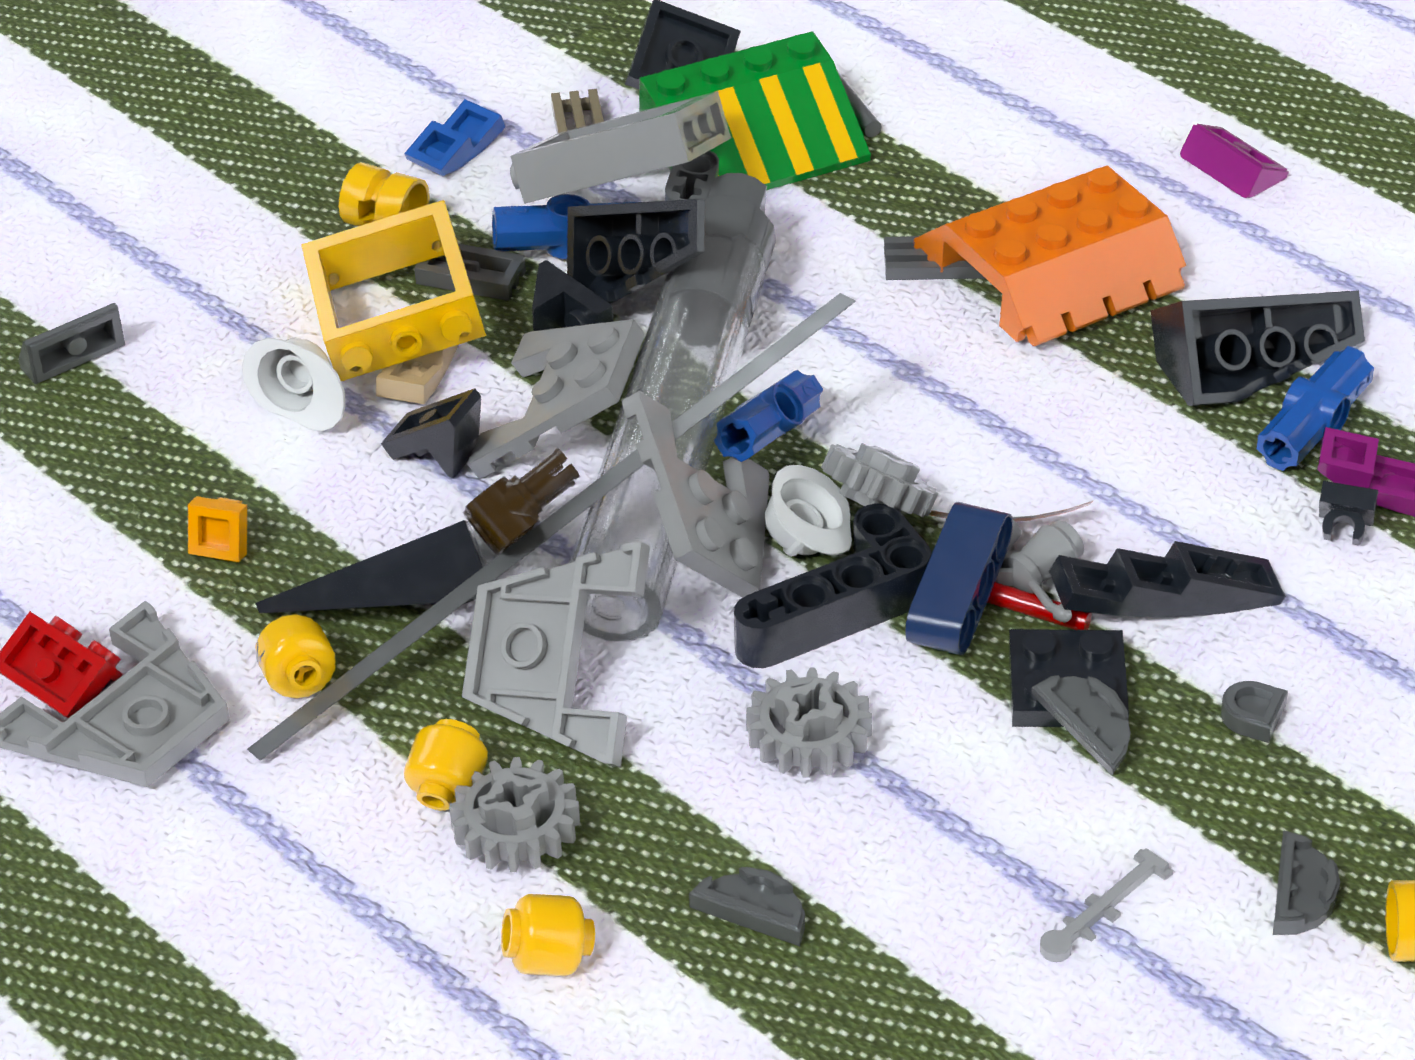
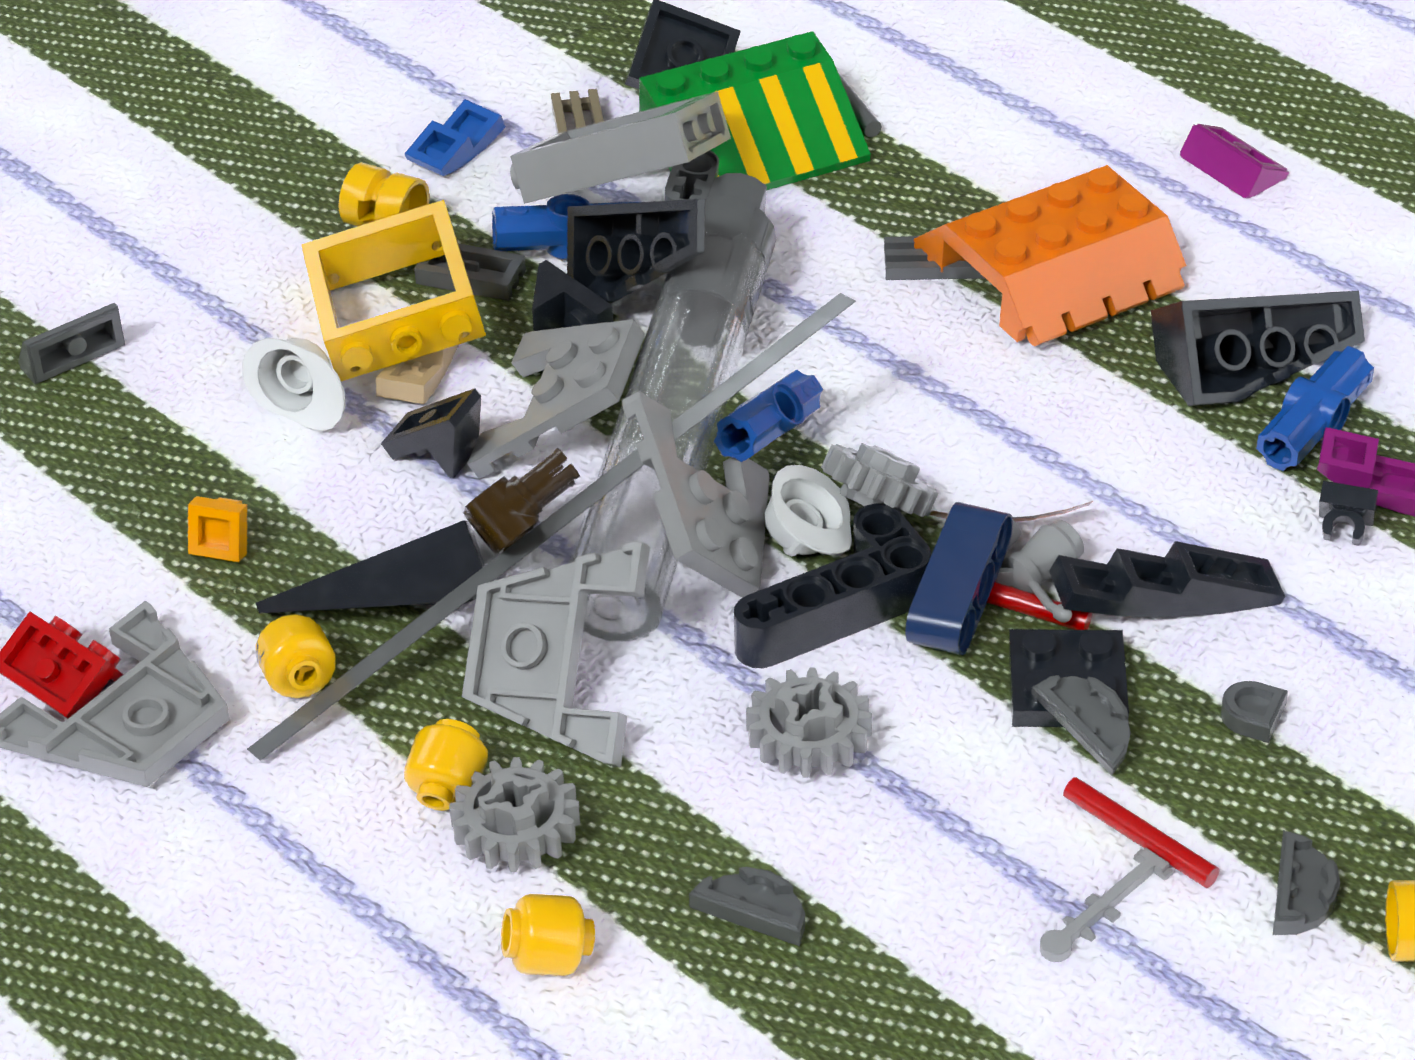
(1141, 832): none -> red bar

